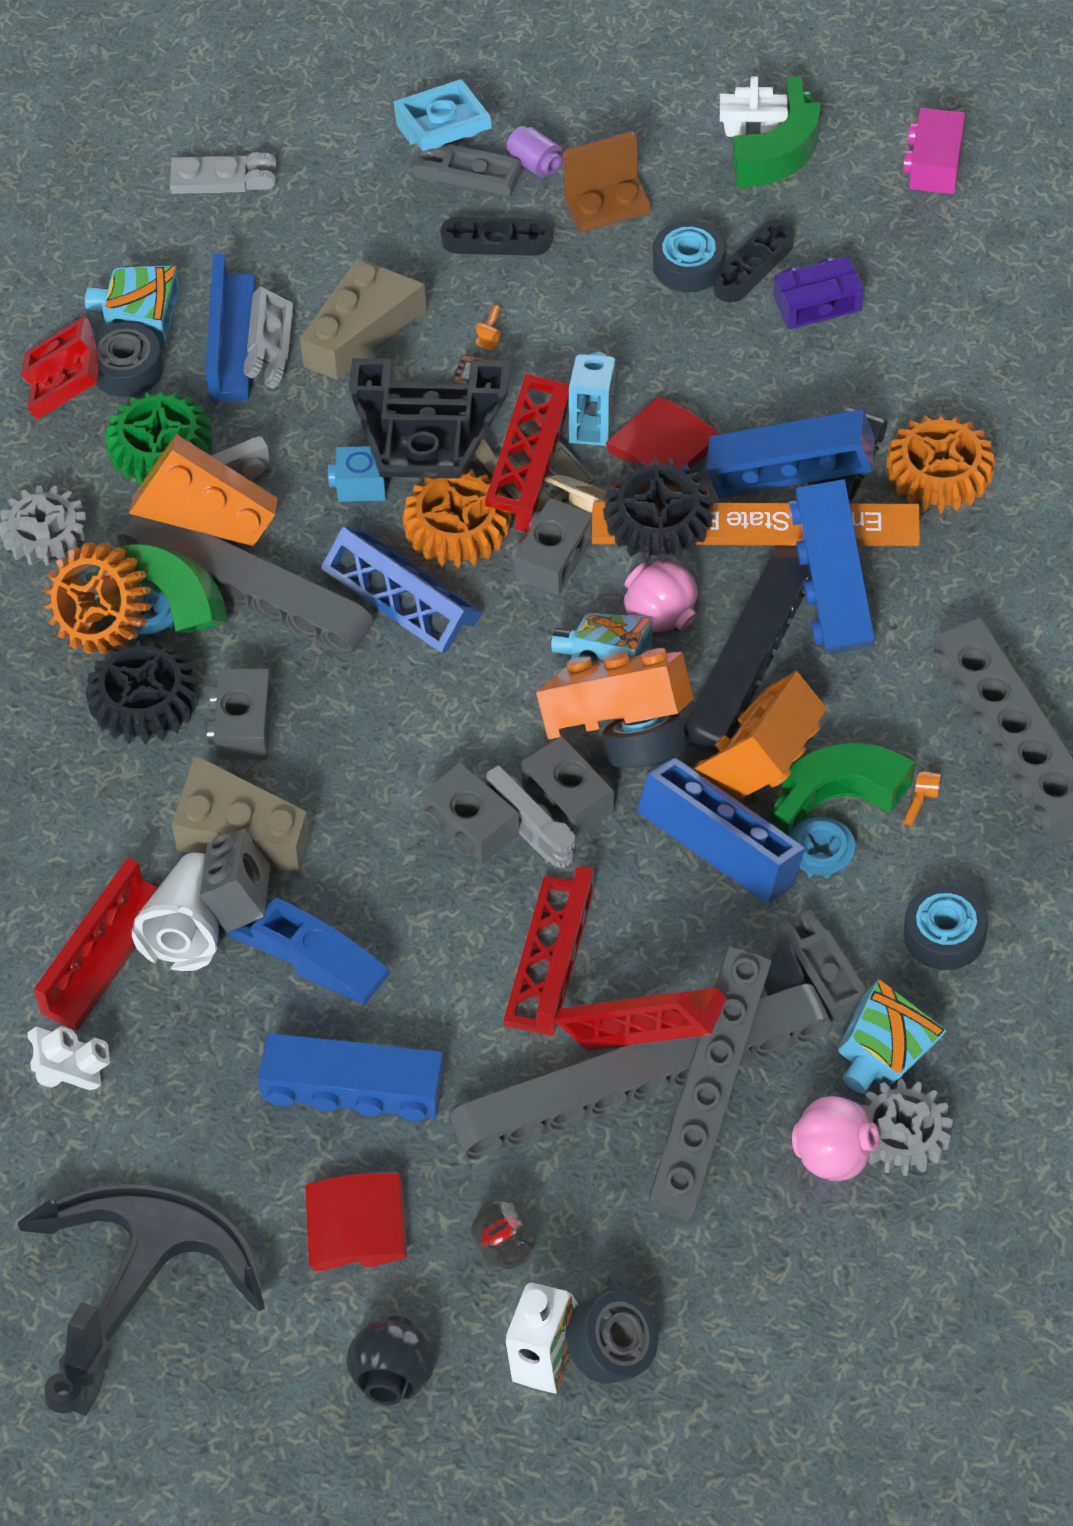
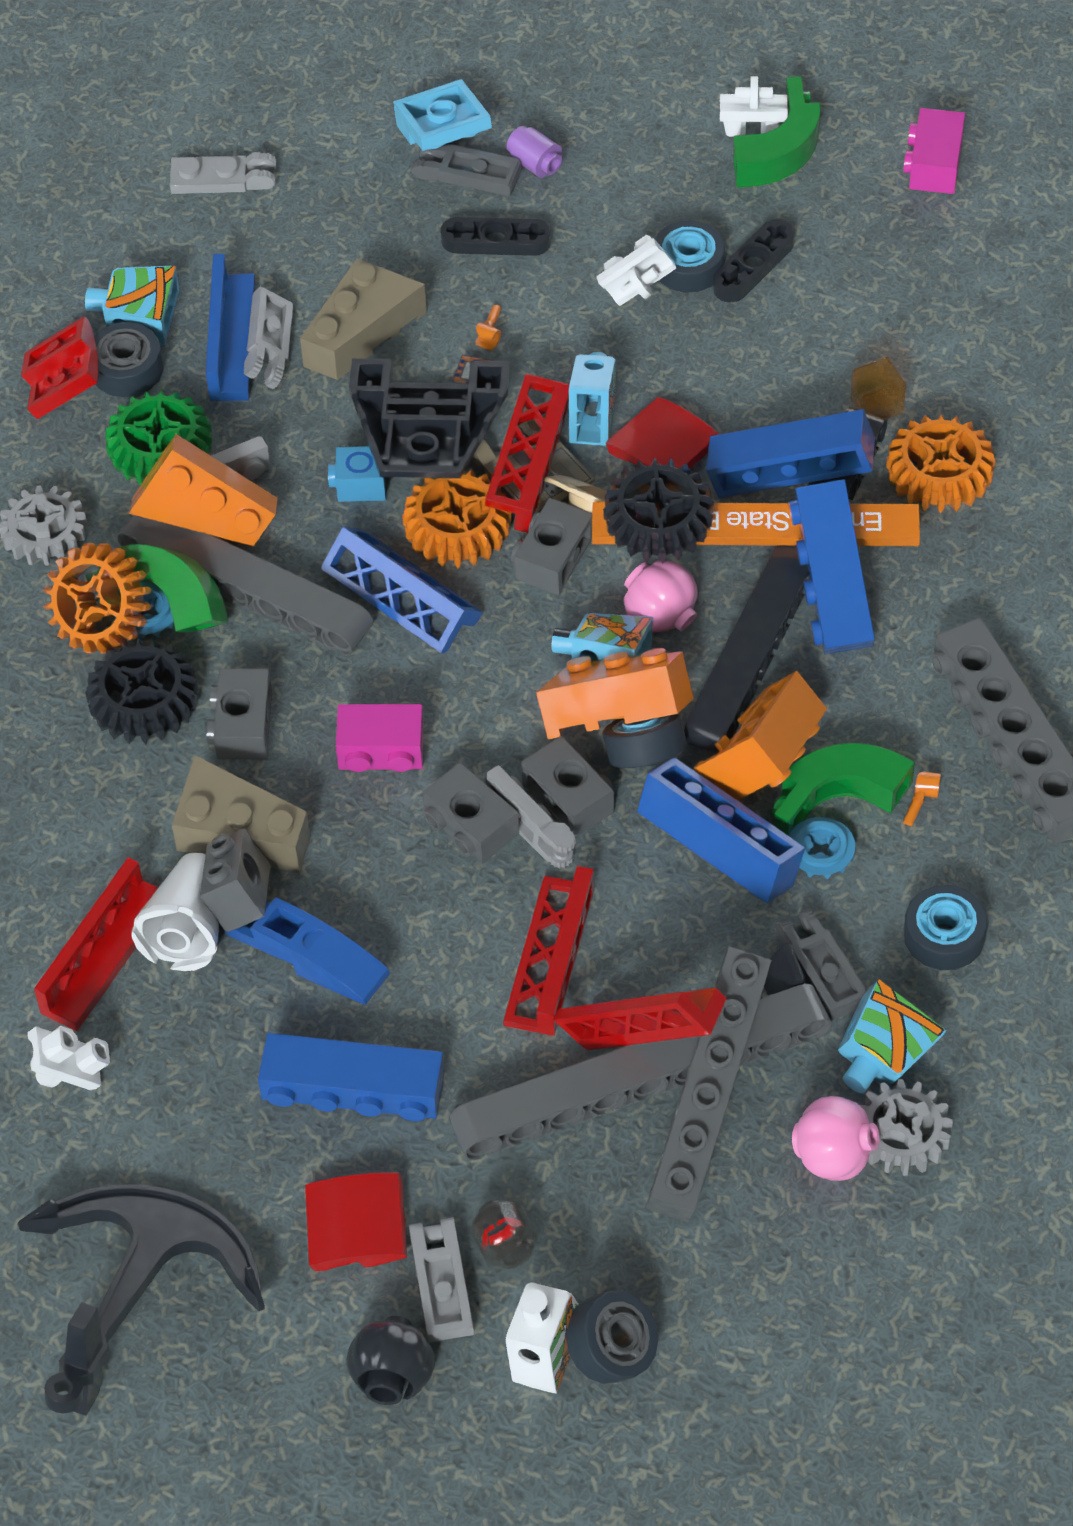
(379, 737): none -> dark pink brick
(441, 1281): none -> light grey plate
(603, 182): dark orange bracket -> none
(636, 271): none -> white hips
(818, 292): dark purple brick -> none
(878, 388): none -> clear orange panel

